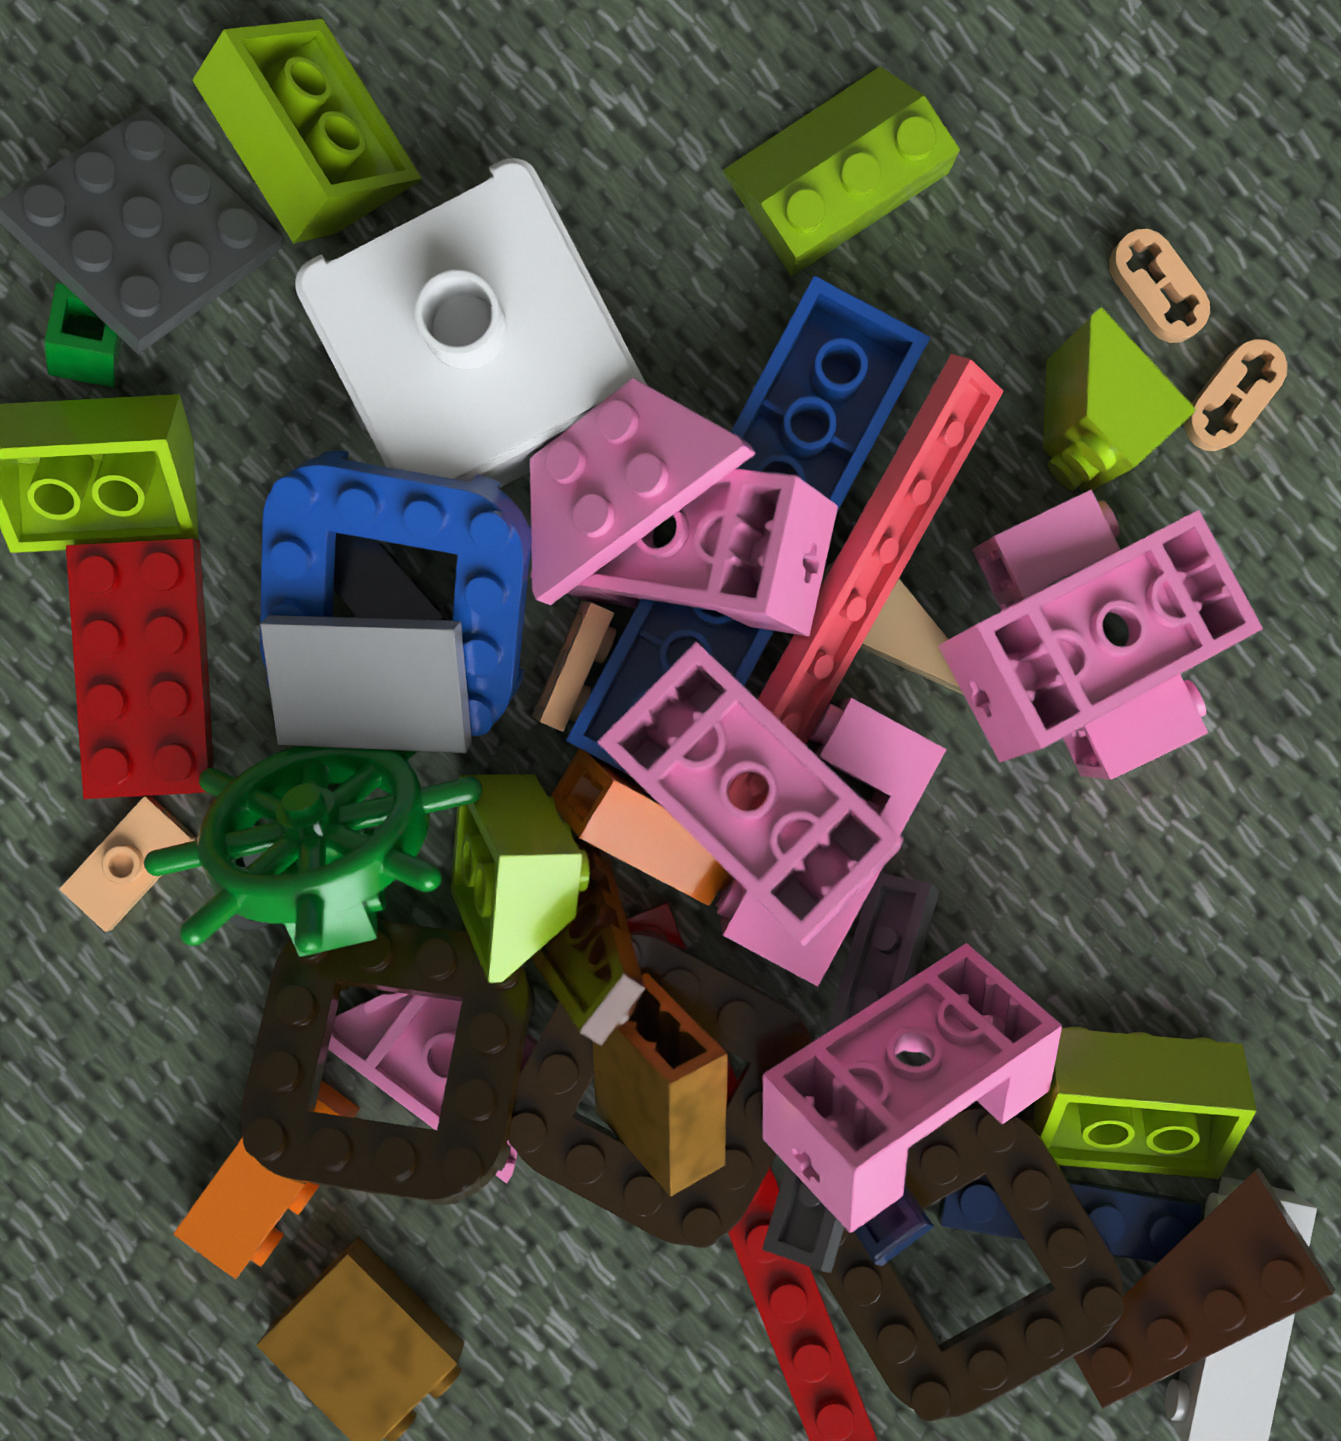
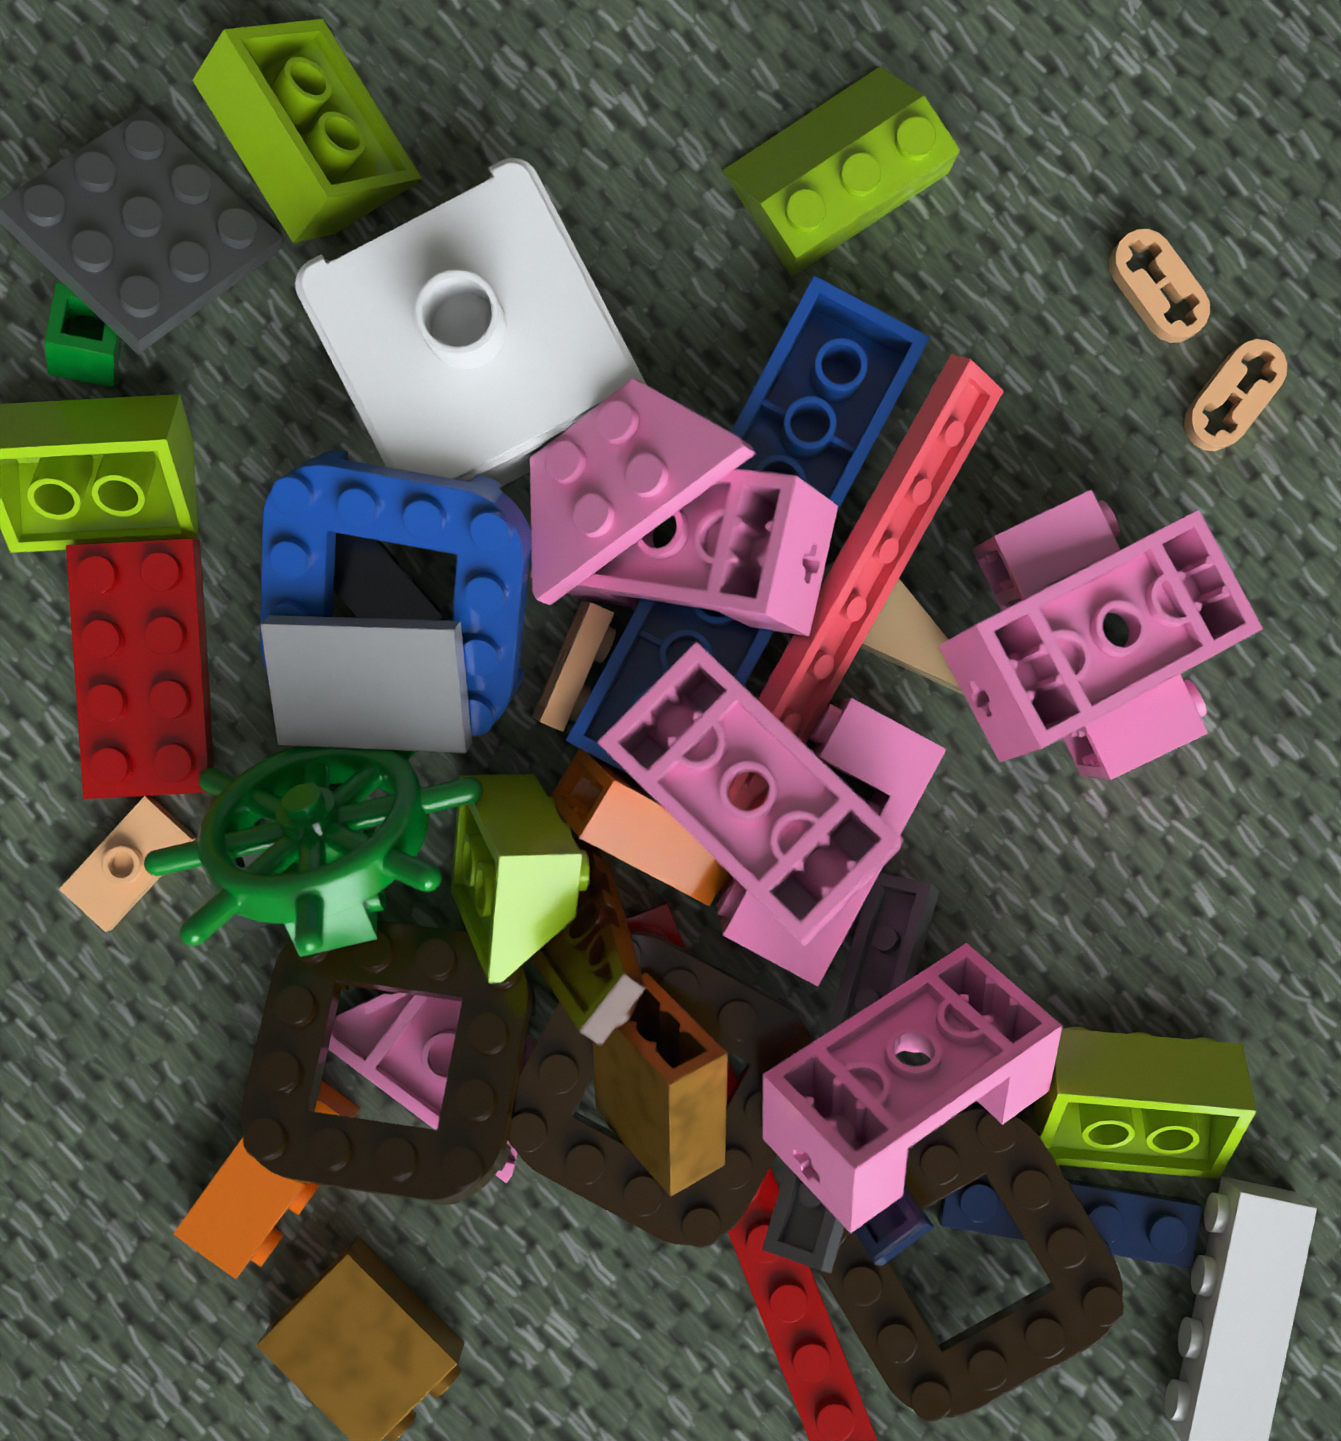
(1105, 405): lime slope -> none
(1210, 1291): reddish brown wing -> none

